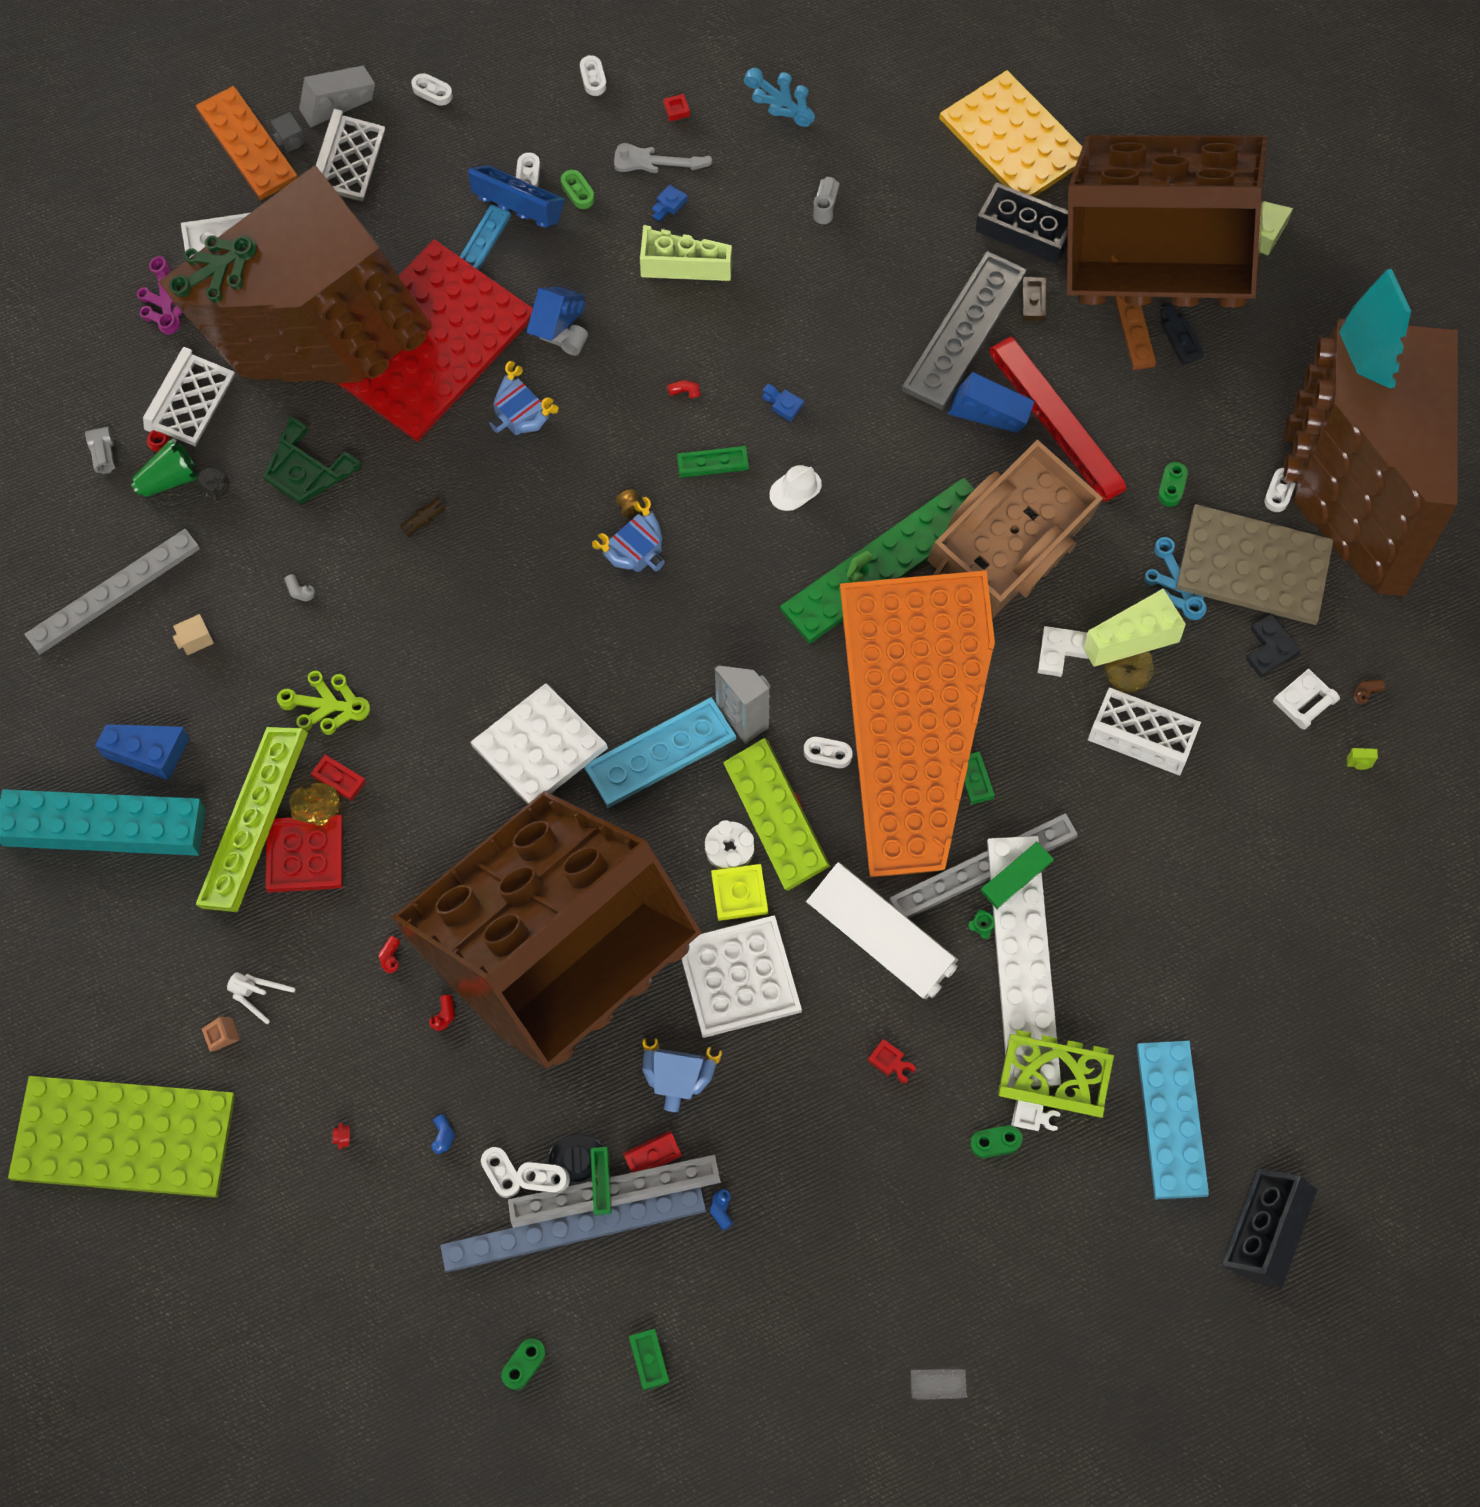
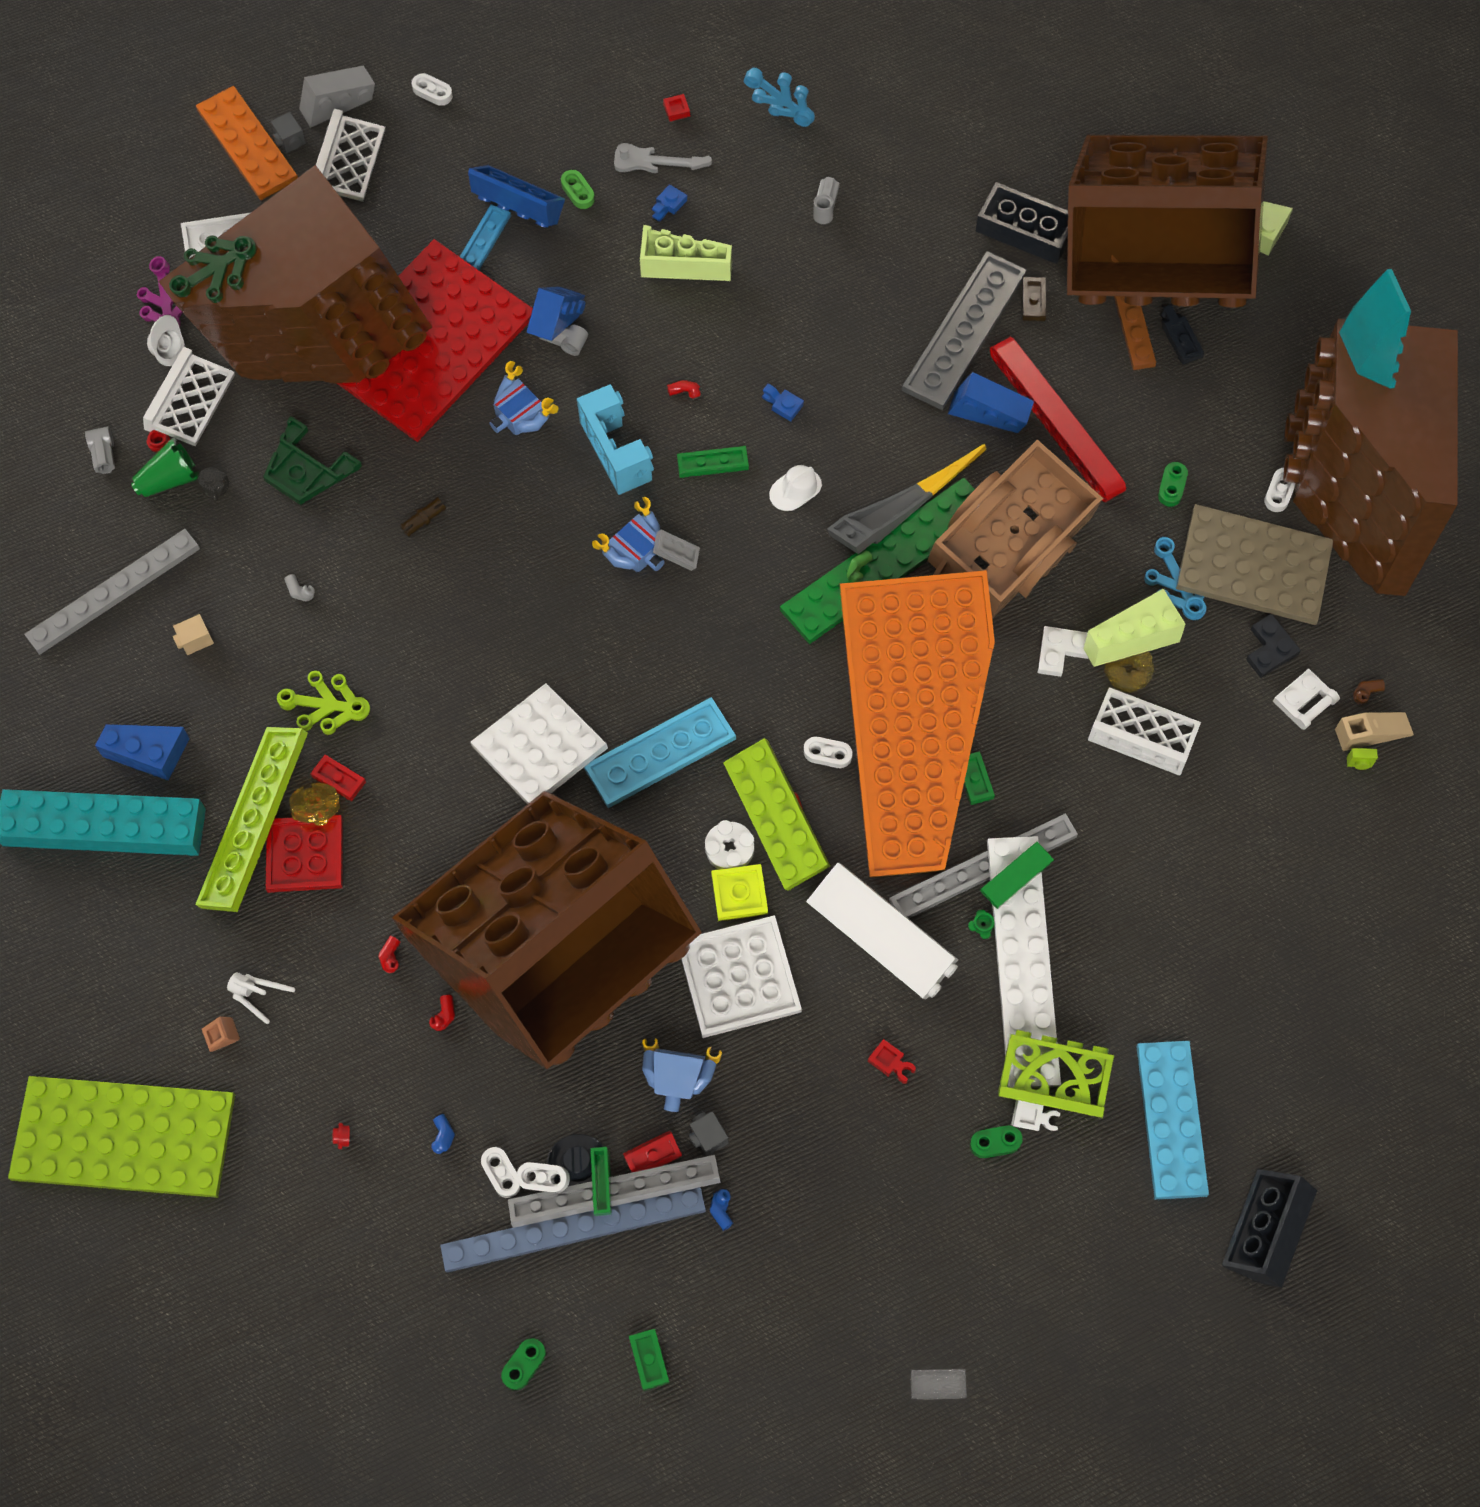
(165, 340): none -> white piece
(528, 174): white plate -> none
(593, 77): white plate -> none
(626, 501): pearl gold wheel -> none
(627, 465): none -> medium azure plate
(676, 550): none -> light grey plate
(707, 1133): none -> dark grey brick
(743, 700): light grey slope -> none
(877, 520): none -> dark grey plate
(1013, 135): yellow plate -> none
(1372, 729): none -> tan slope

